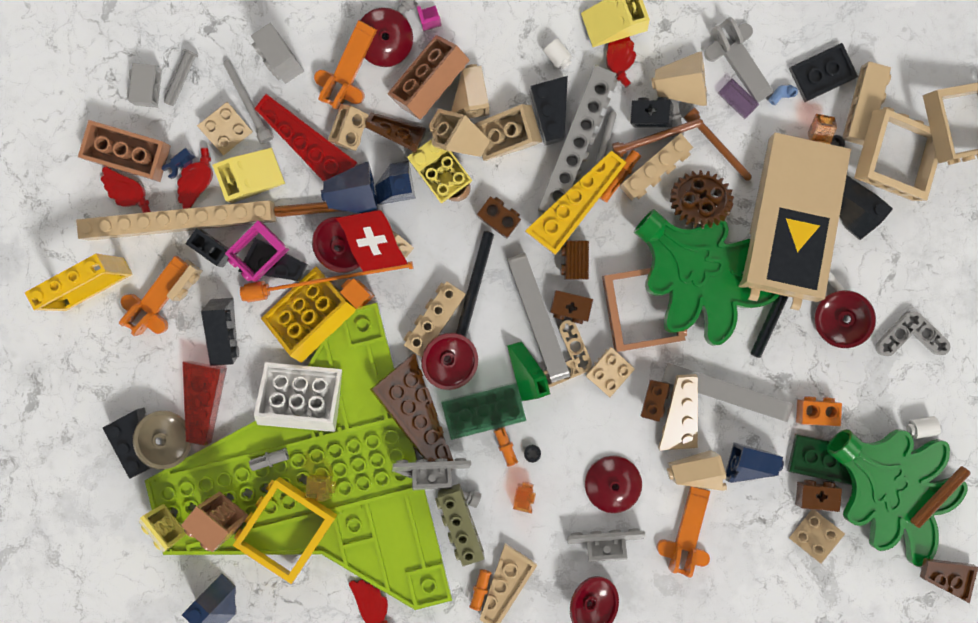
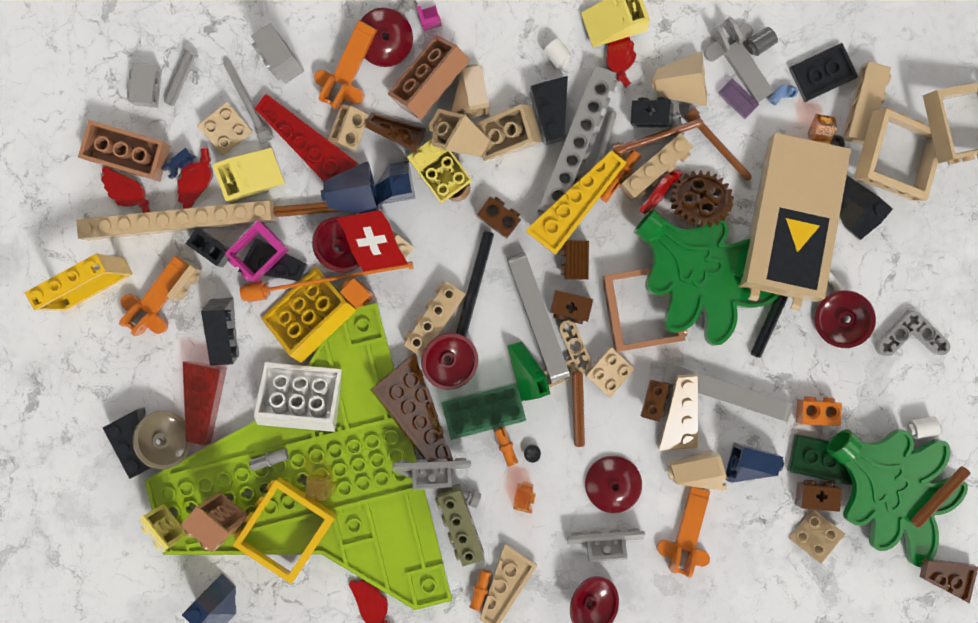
(578, 409): none -> dark orange axle
(660, 191): none -> red animal
(762, 41): none -> dark grey brick

